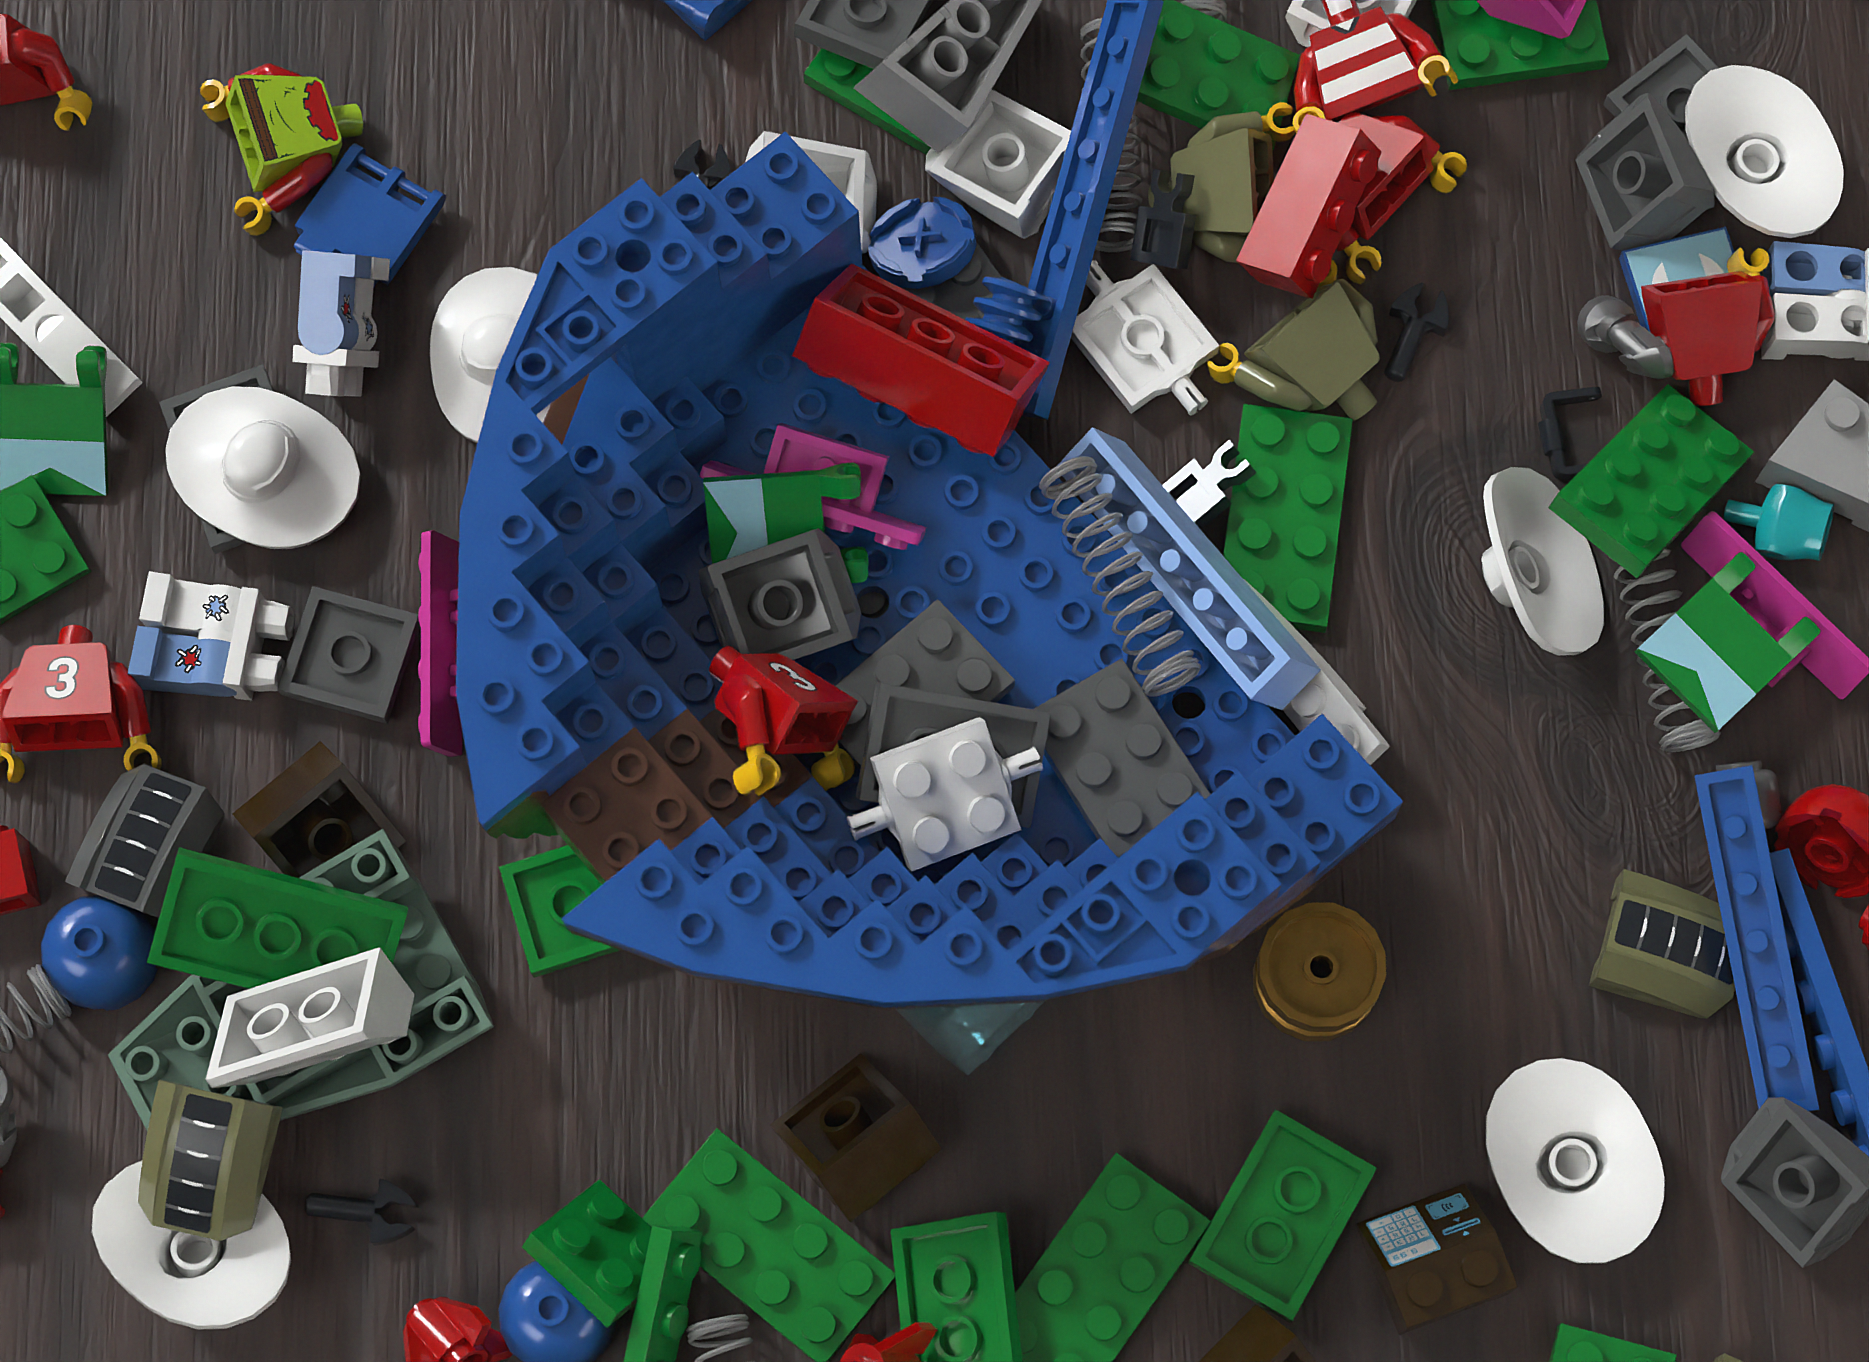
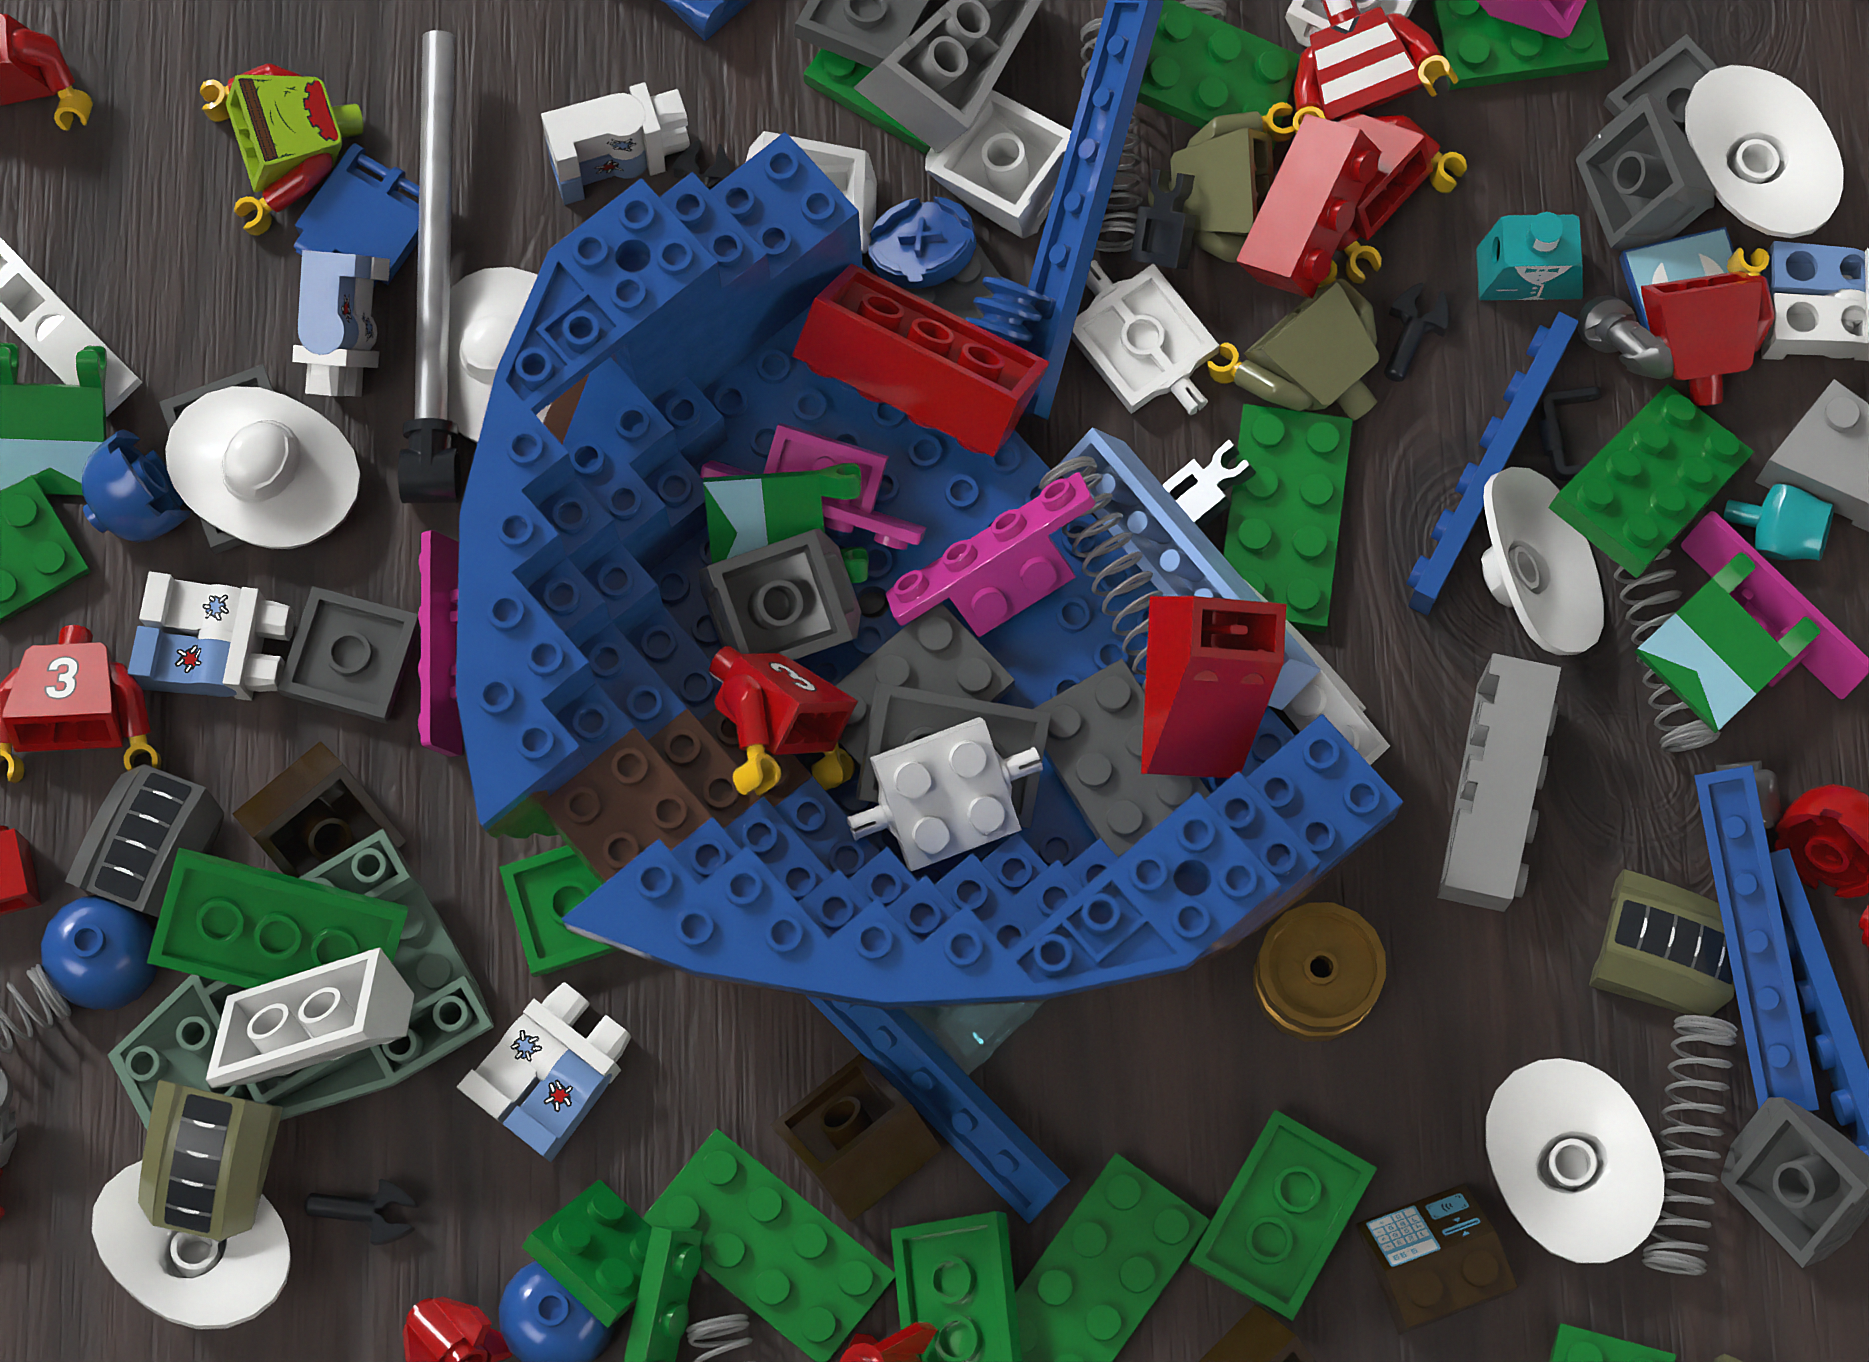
(130, 491): none -> blue cylinder
(430, 466): none -> flat silver piece
(546, 1073): none -> hips
(613, 137): none -> white hips
(951, 1104): none -> blue plate
(1000, 567): none -> dark pink bracket
(1208, 682): none -> red slope
(1499, 783): none -> light grey wedge
(1500, 441): none -> blue plate
(1535, 258): none -> teal torso
(1722, 1035): none -> light grey piece

